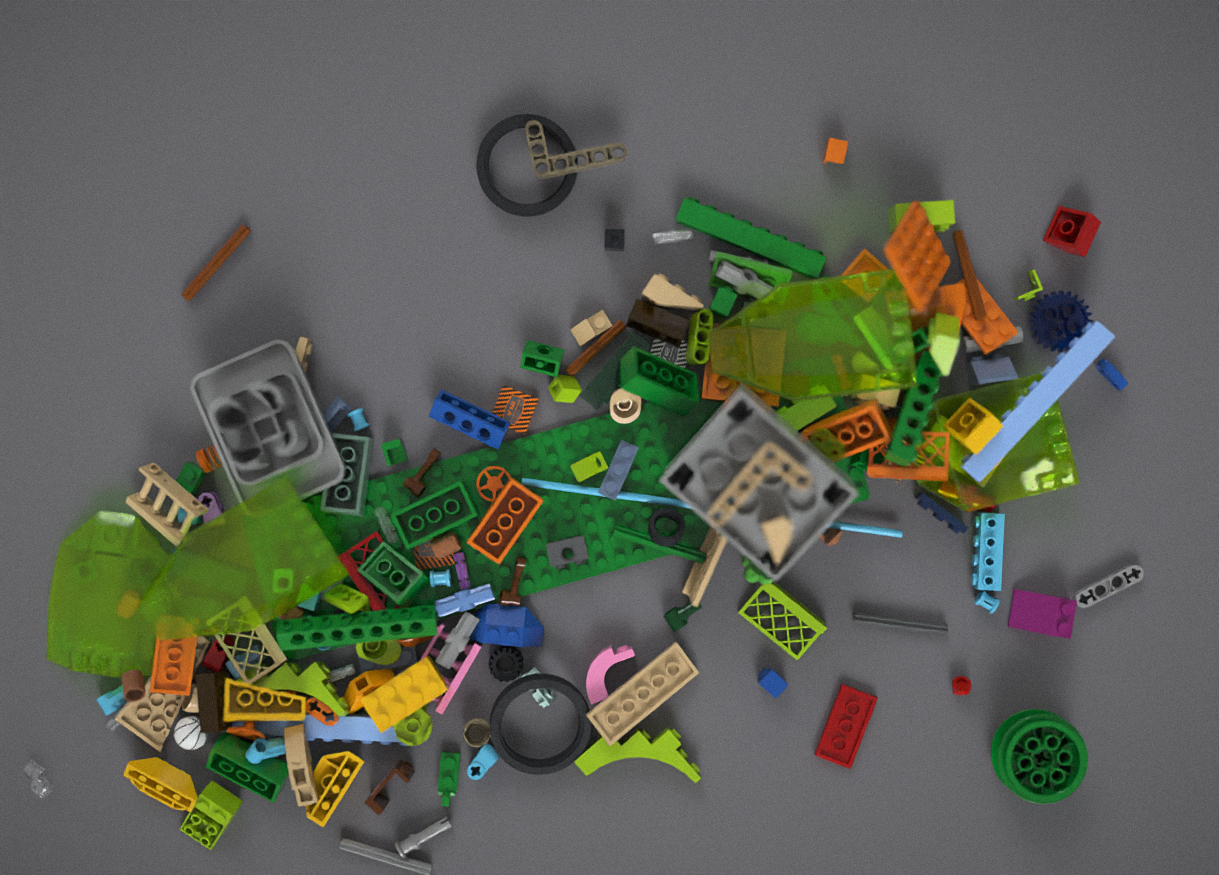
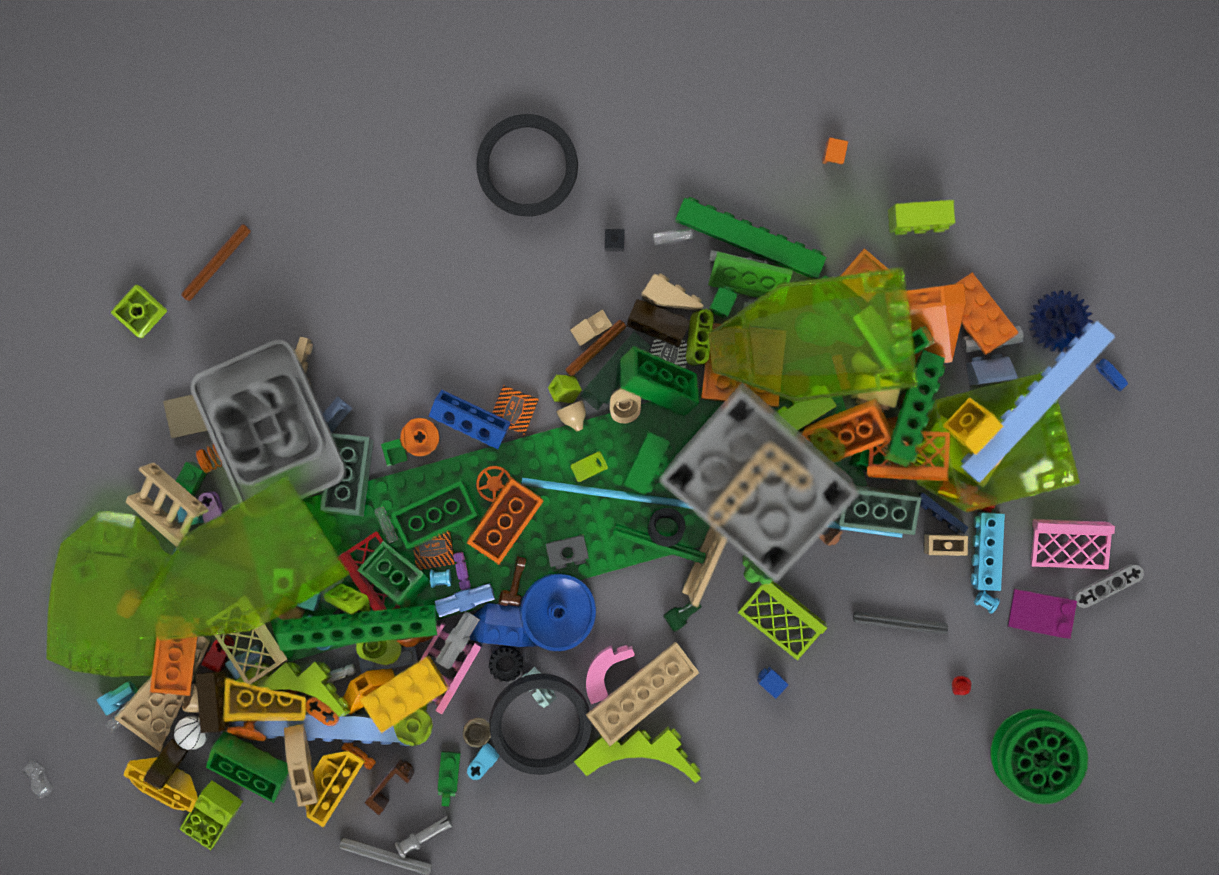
(127, 311): none -> lime brick
(133, 685): nougat piece -> none
(165, 764): none -> dark brown beam
(183, 417): none -> dark tan tile
(265, 749): medium azure piece -> none
(358, 419): medium azure bush -> none
(369, 762): none -> orange axle
(411, 430): none -> orange plate
(414, 484): reddish brown brick -> none
(445, 545): nougat piece -> none
(542, 358): green brick -> none
(557, 612): none -> blue dish
(569, 158): dark tan beam -> none
(573, 415): none -> tan helmet
(618, 470): sand blue plate -> none
(647, 463): none -> green brick
(742, 280): light grey piece -> none
(778, 535): tan slope -> none
(845, 726): red tile -> none
(882, 510): none -> sand green brick
(917, 256): orange plate -> none
(943, 339): lime slope -> none
(945, 544): none -> tan brick
(969, 275): dark orange axle -> none
(1036, 286): lime bracket -> none
(1071, 527): none -> bright pink fence
(1072, 231): red slope -> none

